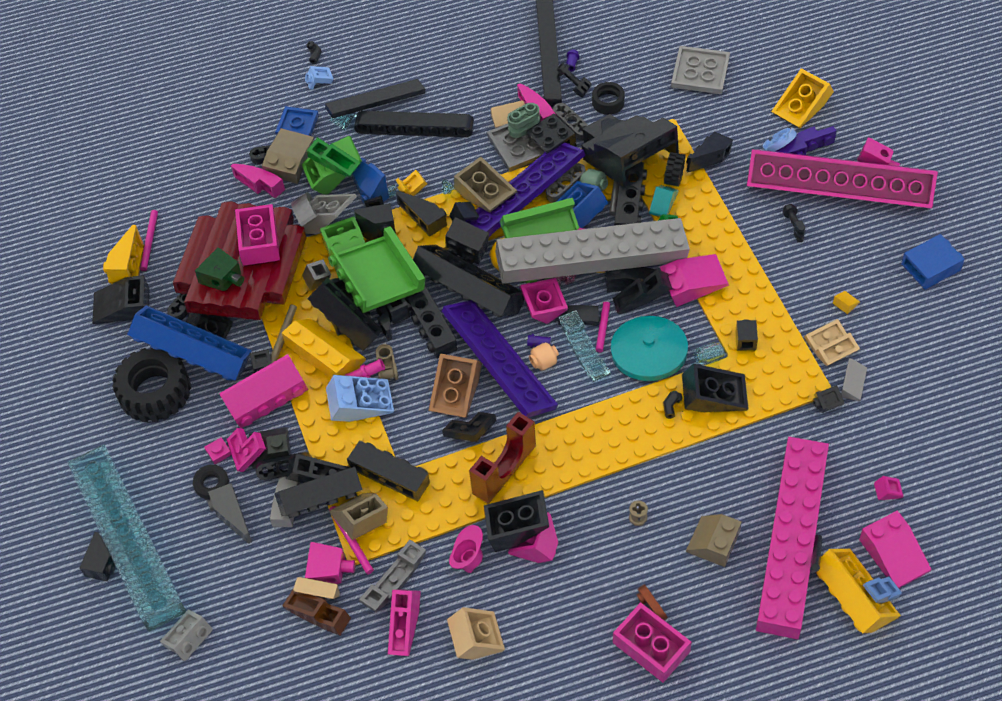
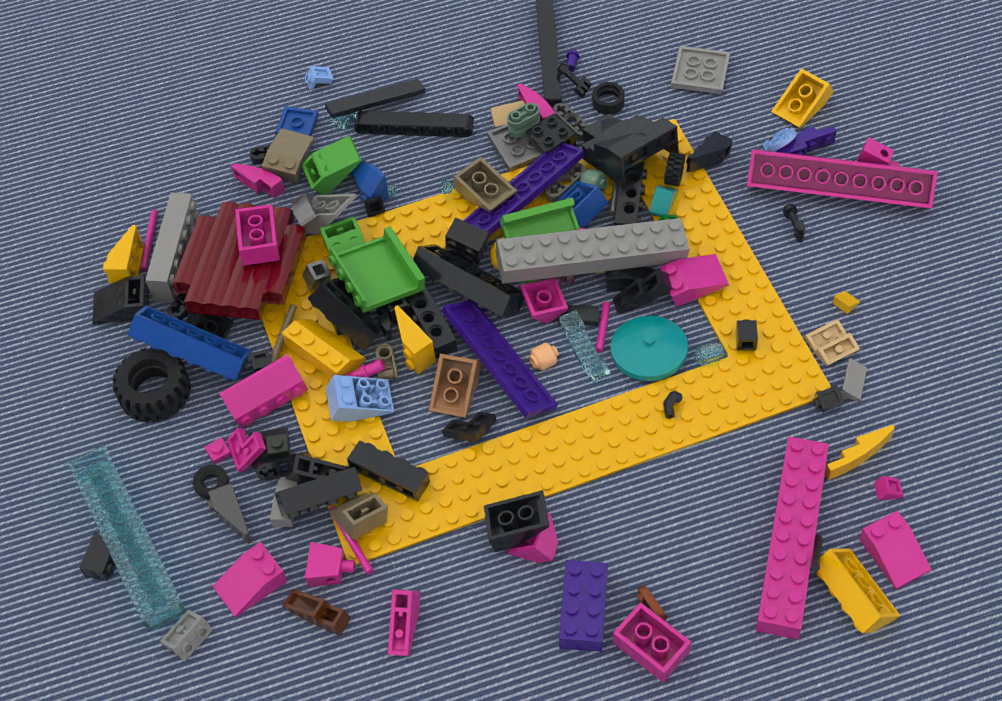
(170, 246): none -> light grey brick
(219, 271): dark green torso -> none
(249, 580): none -> dark pink slope
(315, 51): black arm -> none
(316, 588): tan slope -> none
(332, 157): green slope -> none
(374, 220): black slope -> none
(395, 577): flat silver slope -> none
(412, 183): yellow bracket -> none
(416, 344): none -> yellow slope
(423, 212): black slope -> none
(463, 211): black panel -> none
(467, 550): dark pink piece -> none
(475, 633): tan slope -> none
(489, 477): arch -> none
(534, 341): dark purple pin -> none
(583, 606): none -> dark purple brick
(633, 516): dark tan bush -> none
(714, 389): black slope -> none
(714, 538): dark tan slope -> none
(863, 449): none -> yellow slope
(882, 589): medium blue slope -> none
(932, 261): blue brick -> none

